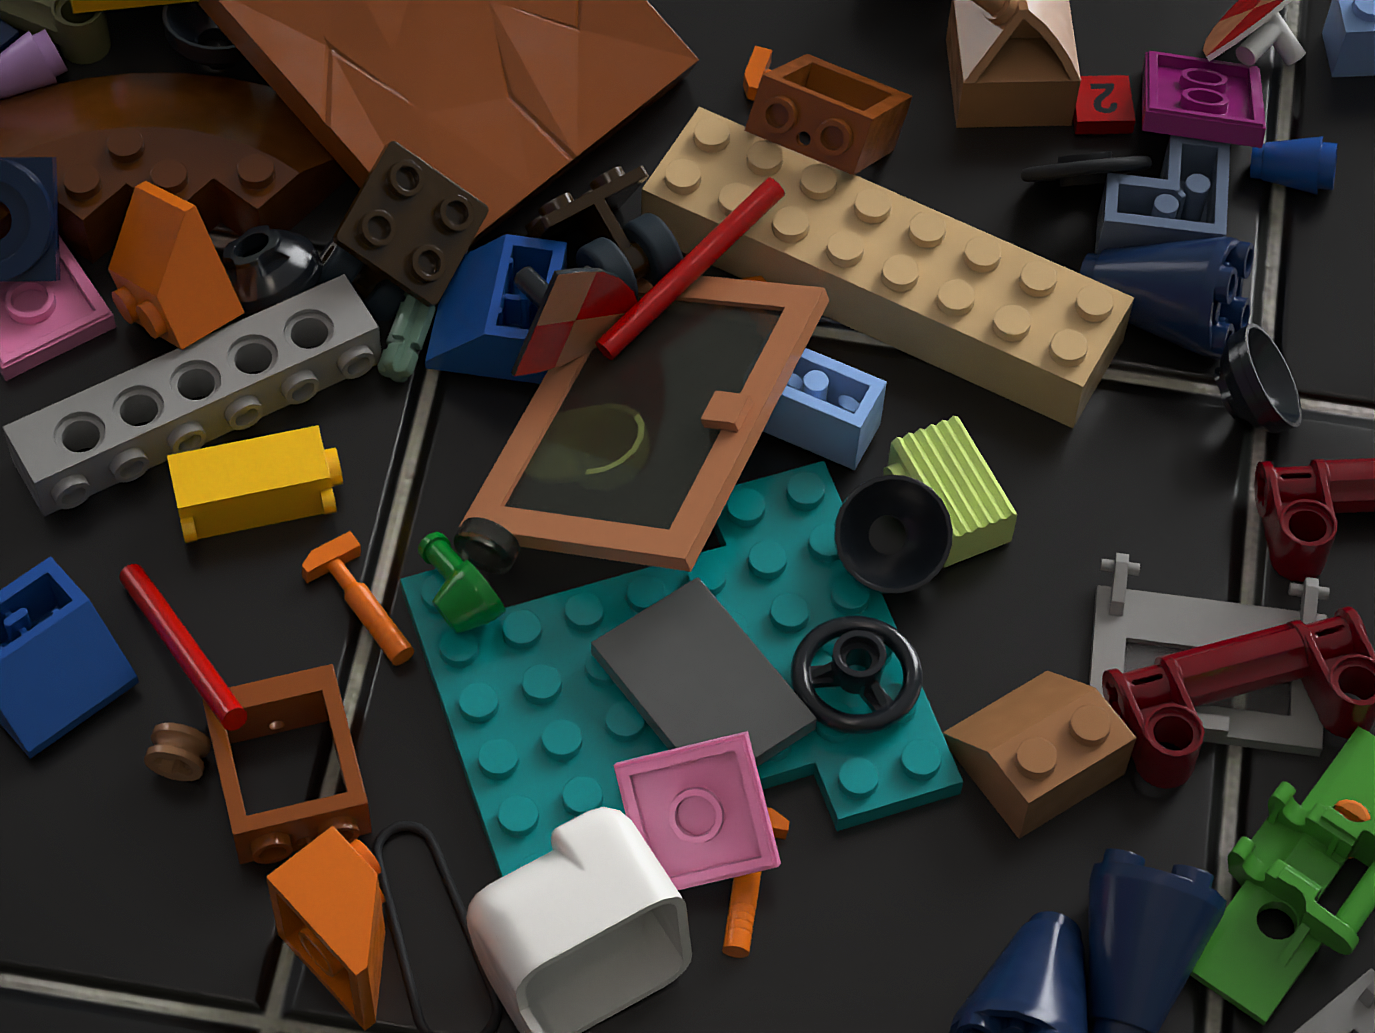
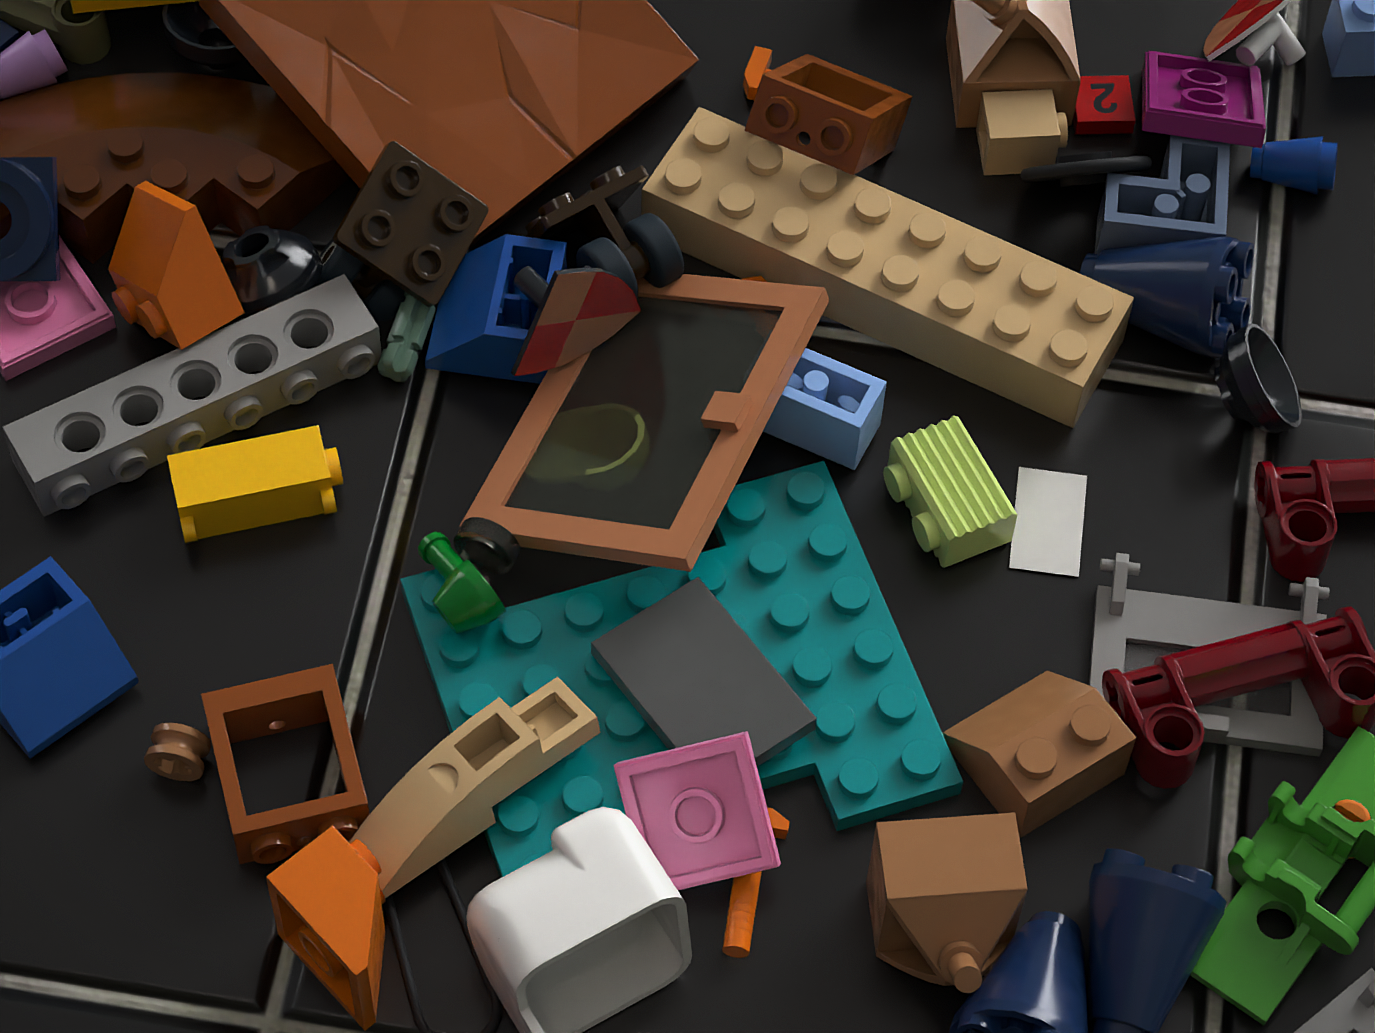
(183, 647): red bar -> none
(331, 558): orange piece -> none
(471, 770): none -> tan slope
(690, 268): red bar -> none
(861, 644): black piece -> none
(926, 528): black piece -> none
(946, 895): none -> medium nougat piece
(1019, 130): none -> tan brick
(1048, 522): none -> white sticker

